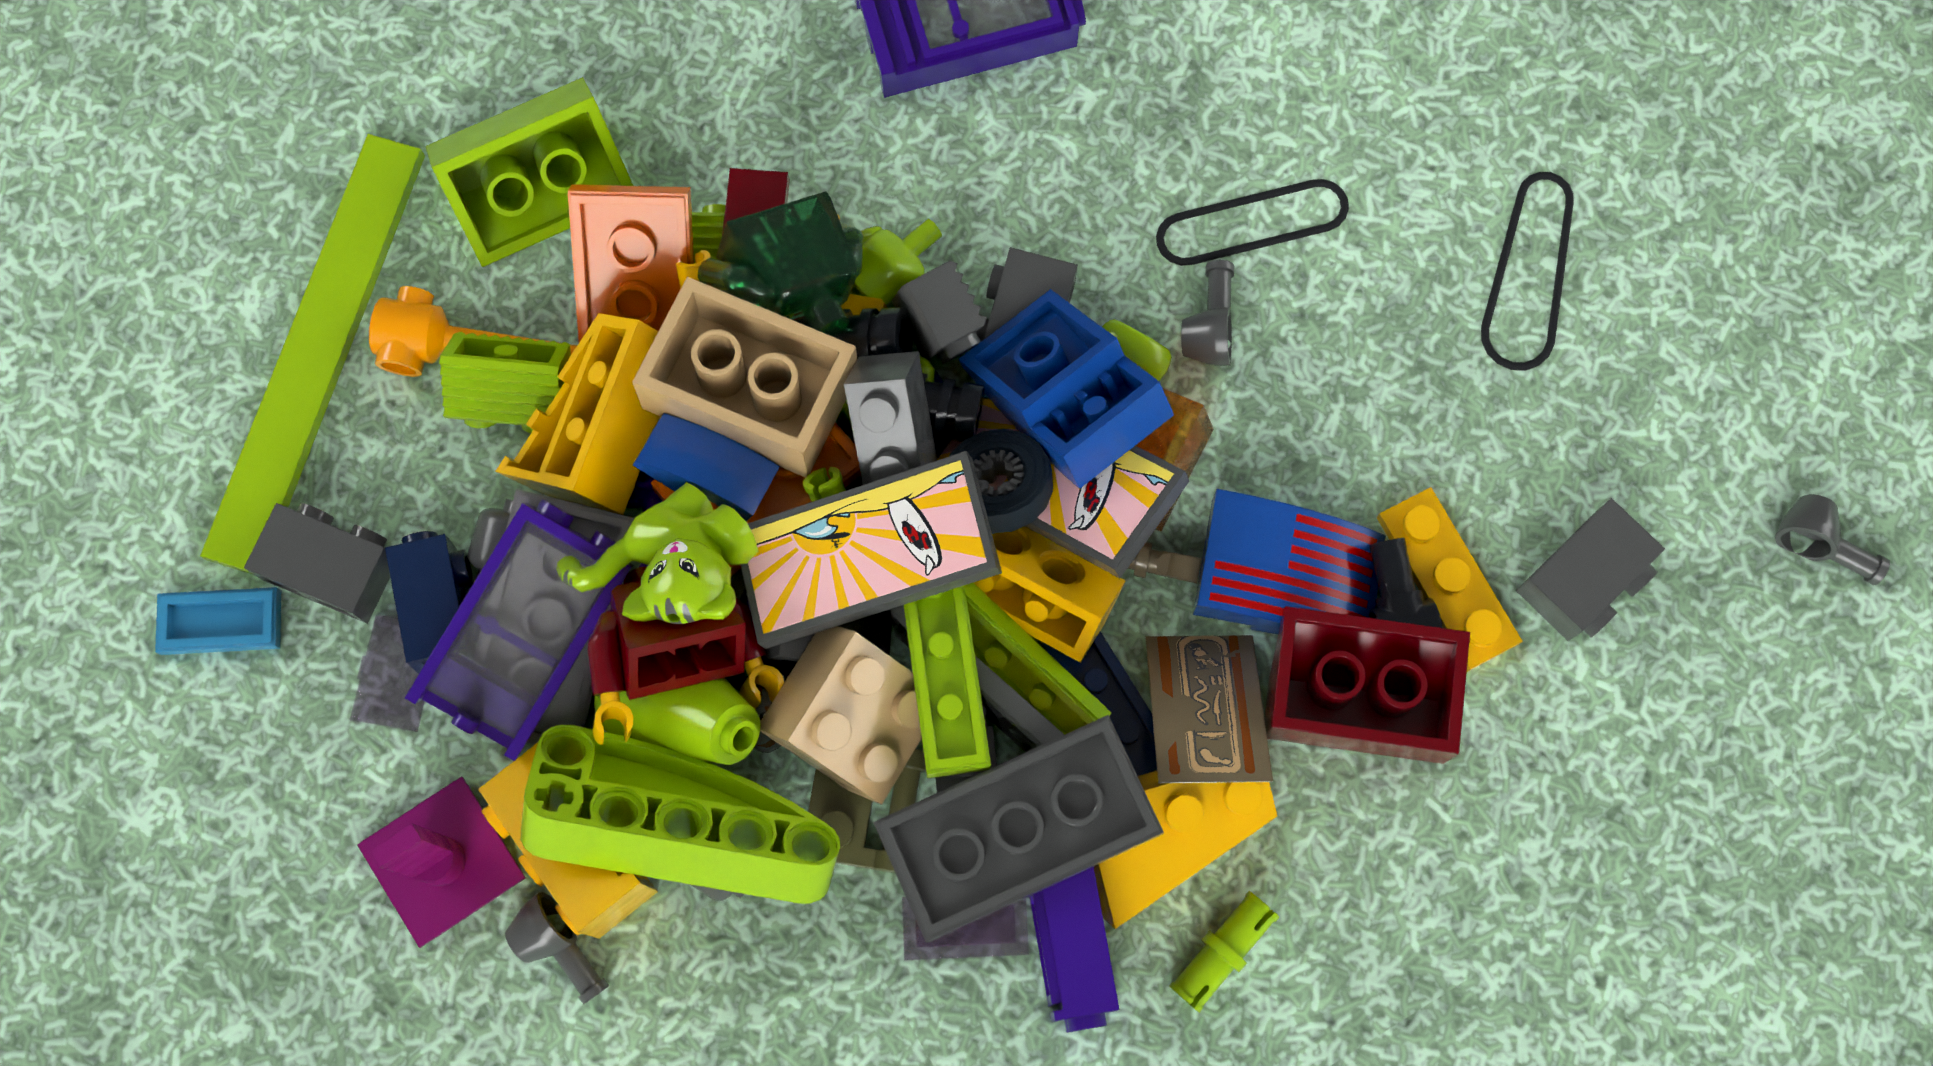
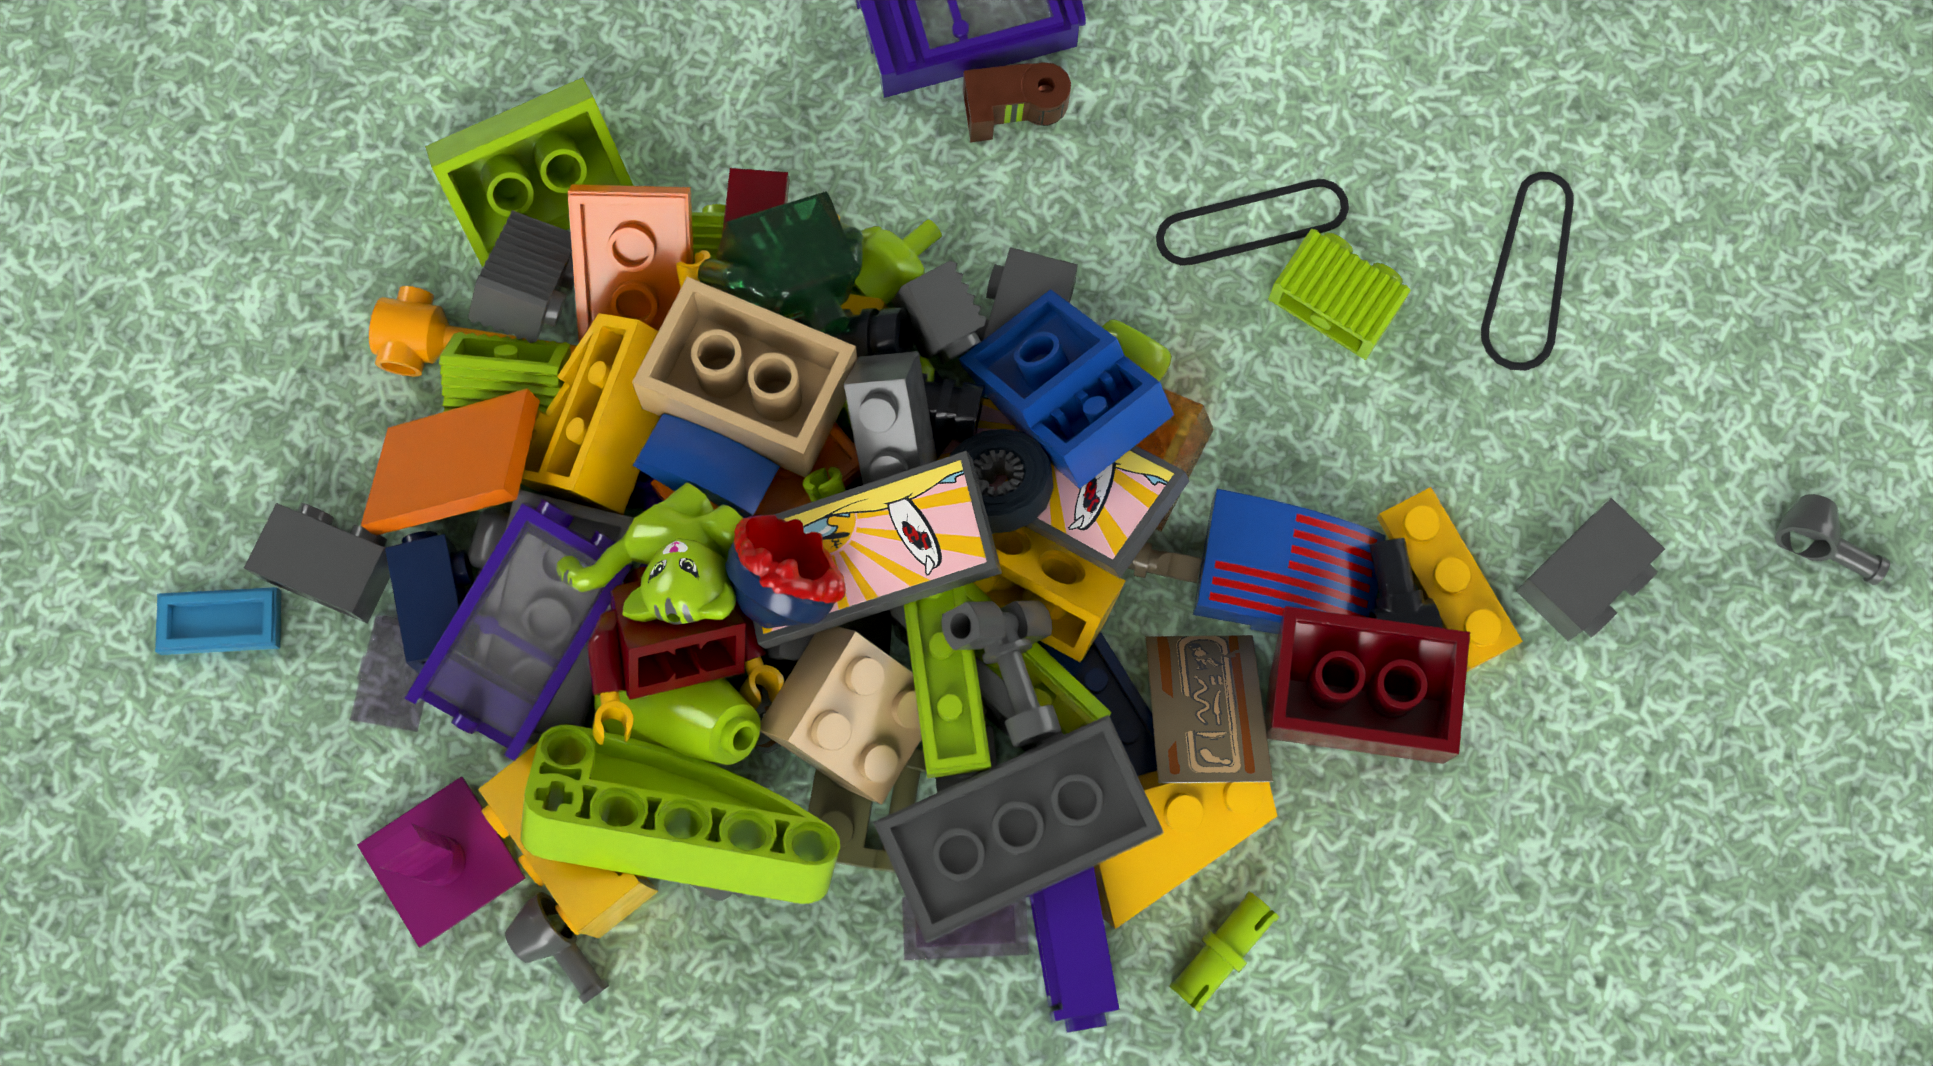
(315, 348): lime tile -> none
(451, 463): none -> orange tile
(524, 278): none -> dark grey brick
(782, 572): none -> red hair
(1005, 636): none -> dark grey bar
(1014, 95): none -> copper leg
(1207, 333): dark grey bar -> none
(1339, 292): none -> lime brick

